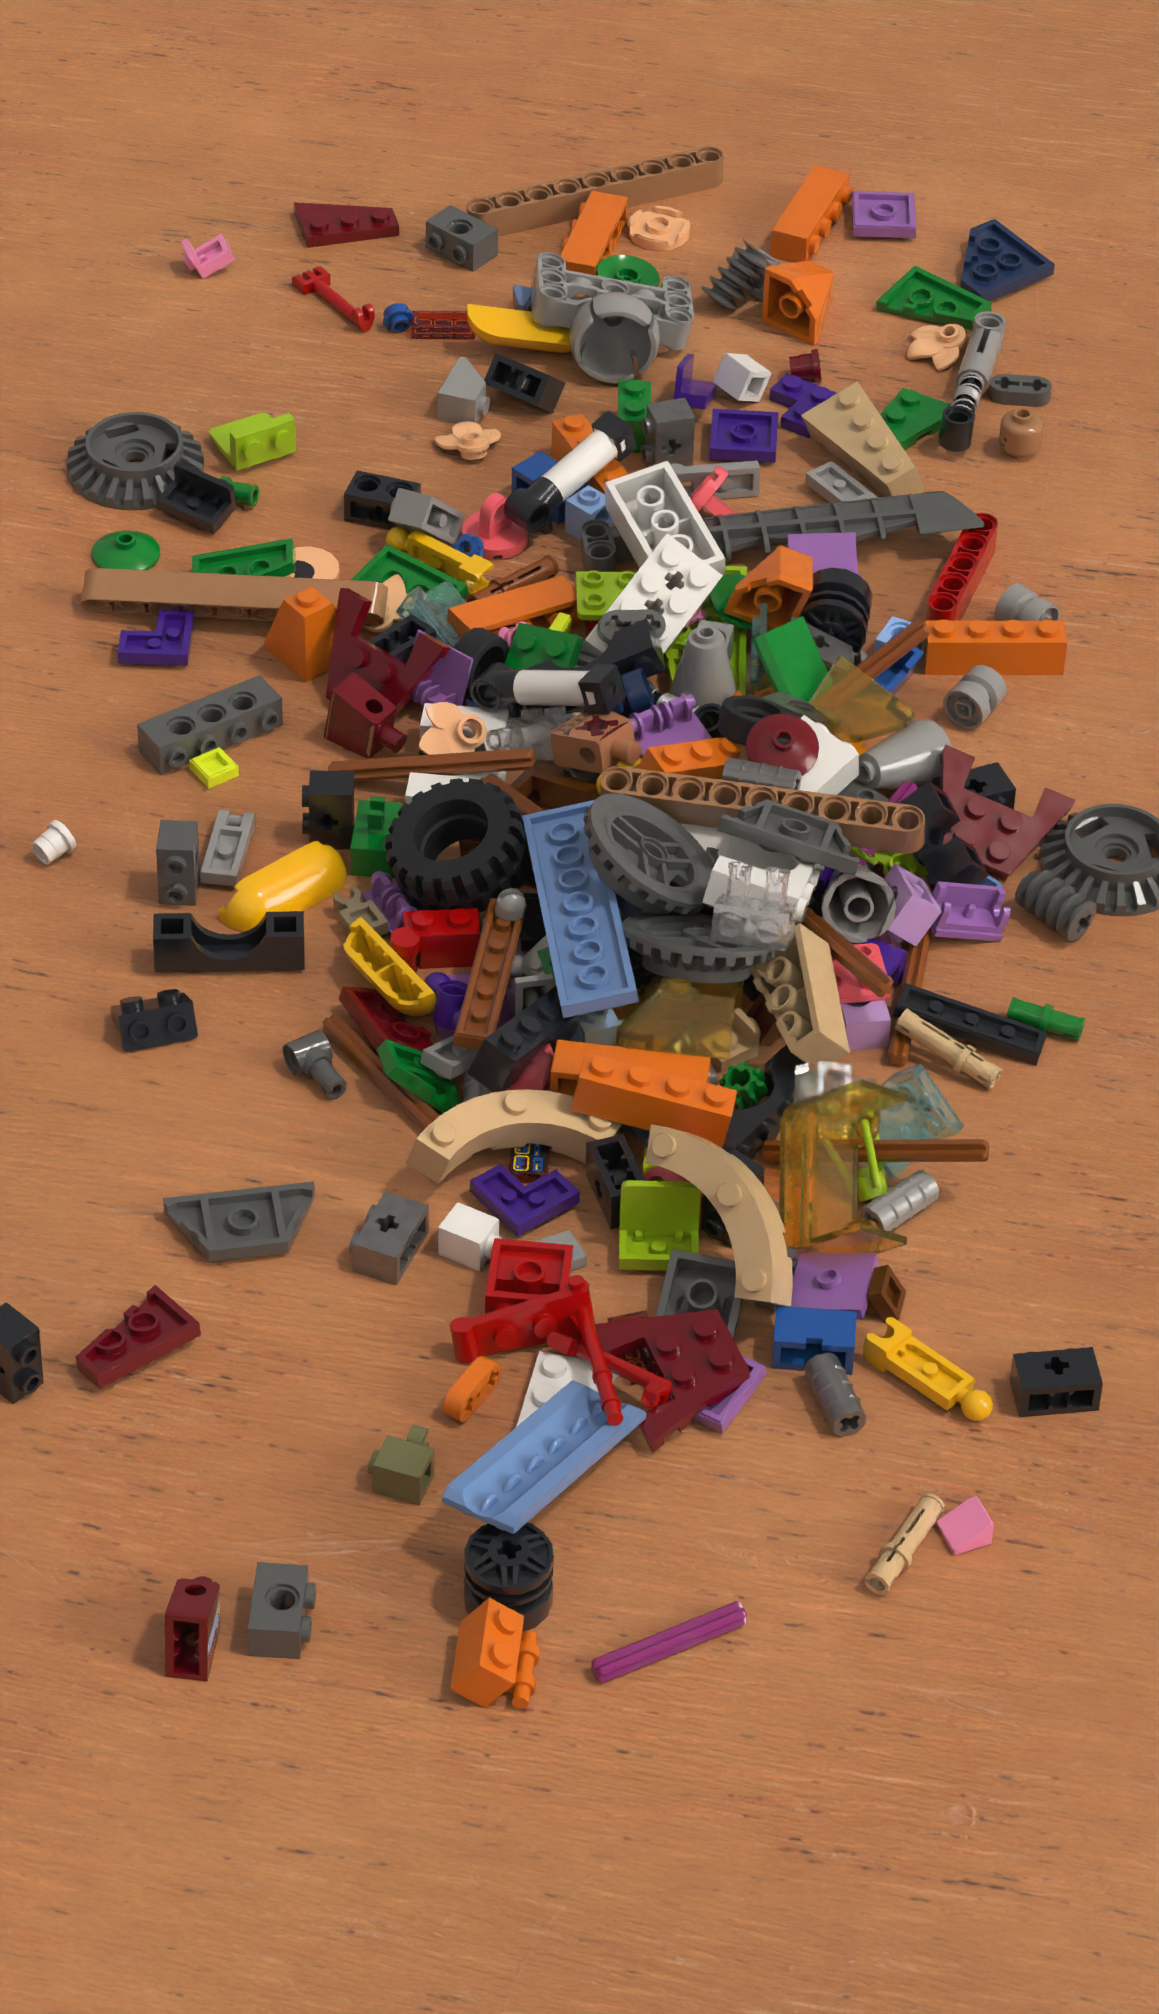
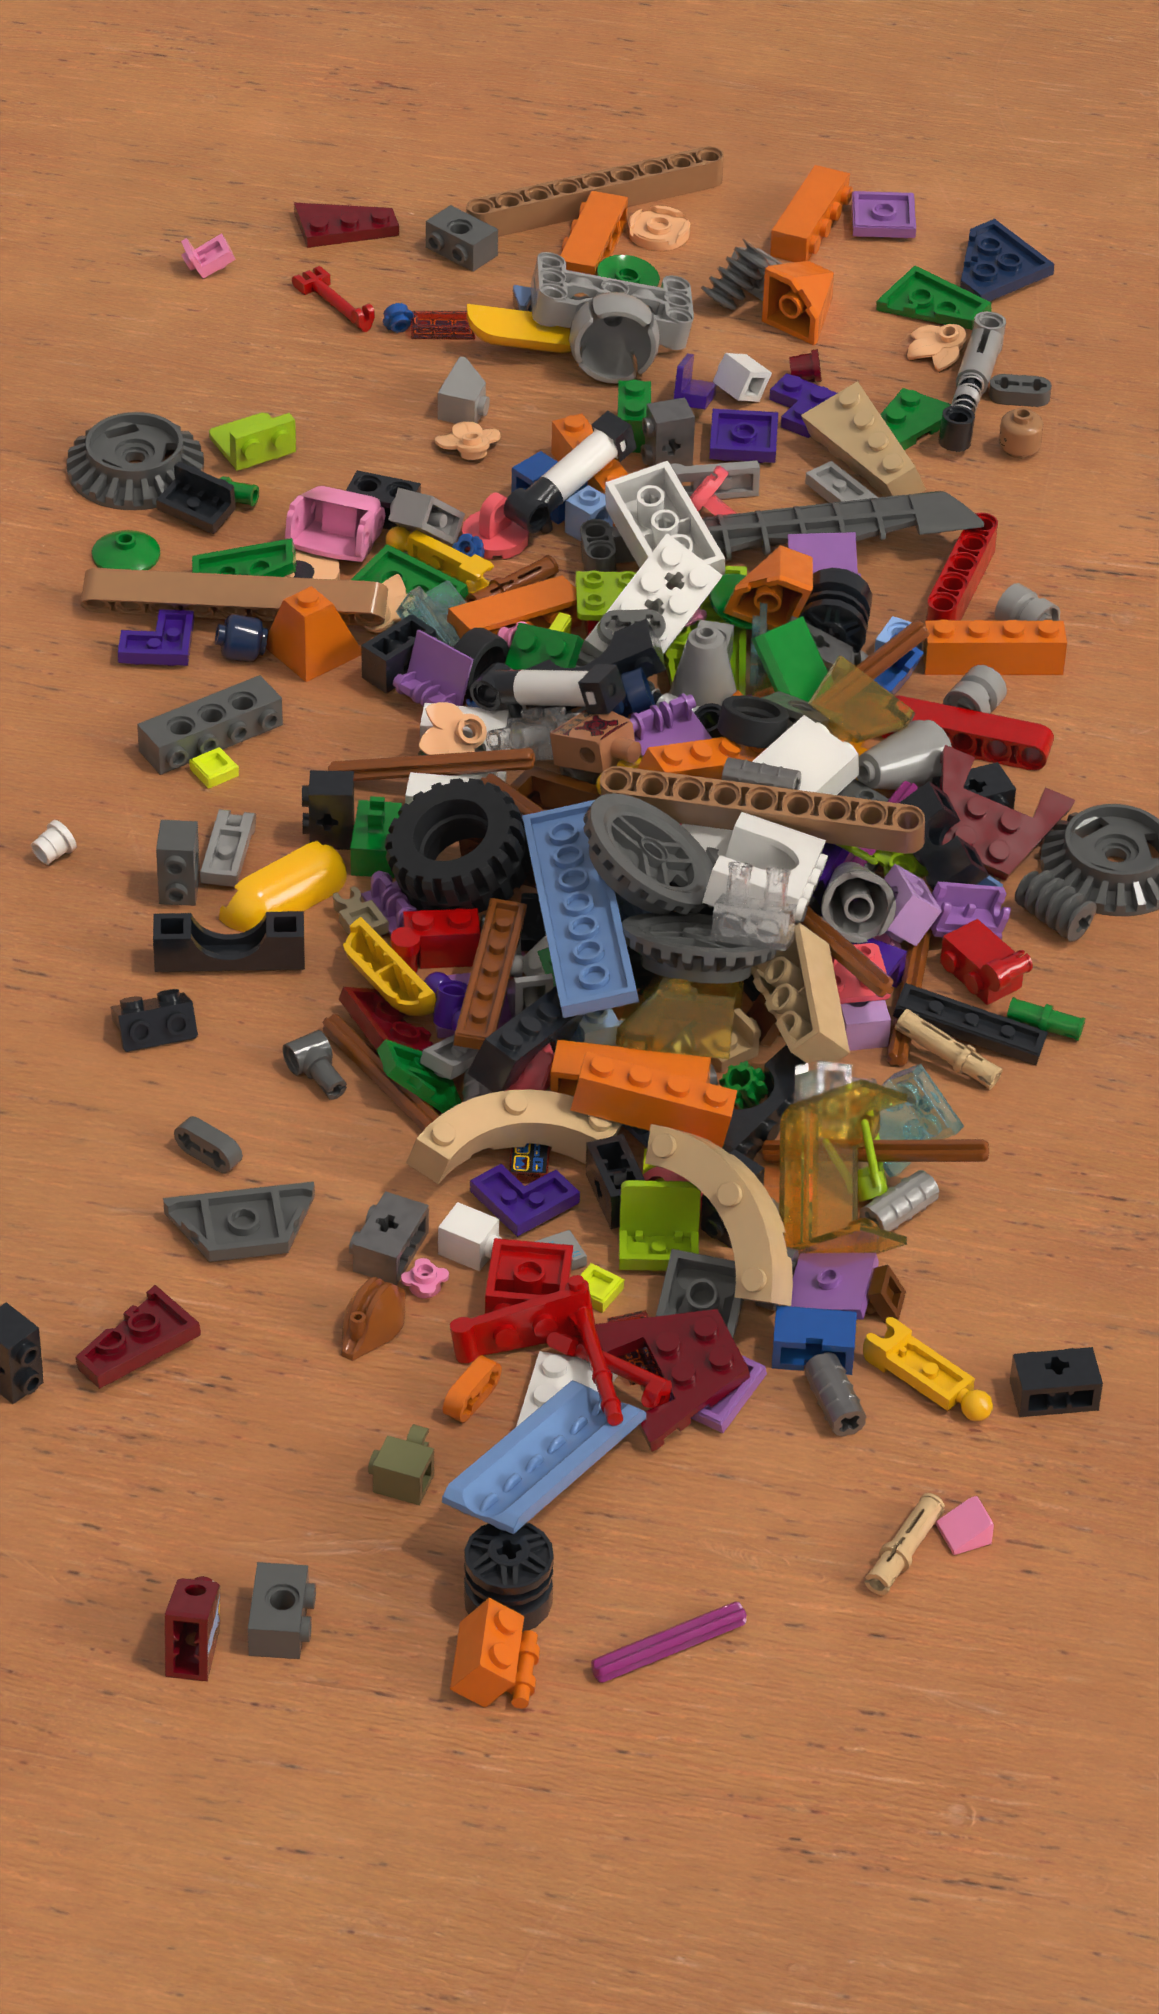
(208, 1144): none -> dark grey beam
(241, 638): none -> dark blue head
(335, 523): none -> bright pink piece
(362, 719): dark red torso -> none
(372, 1317): none -> dark orange hat
(375, 666): dark red wing -> none
(424, 1278): none -> bright pink plate
(510, 905): light grey hinge -> none
(524, 382): black brick -> none
(603, 1286): none -> neon yellow tile
(792, 832): dark grey wing -> none
(797, 755): dark red dish -> none
(984, 962): none -> red hinge
(987, 735): none -> red beam

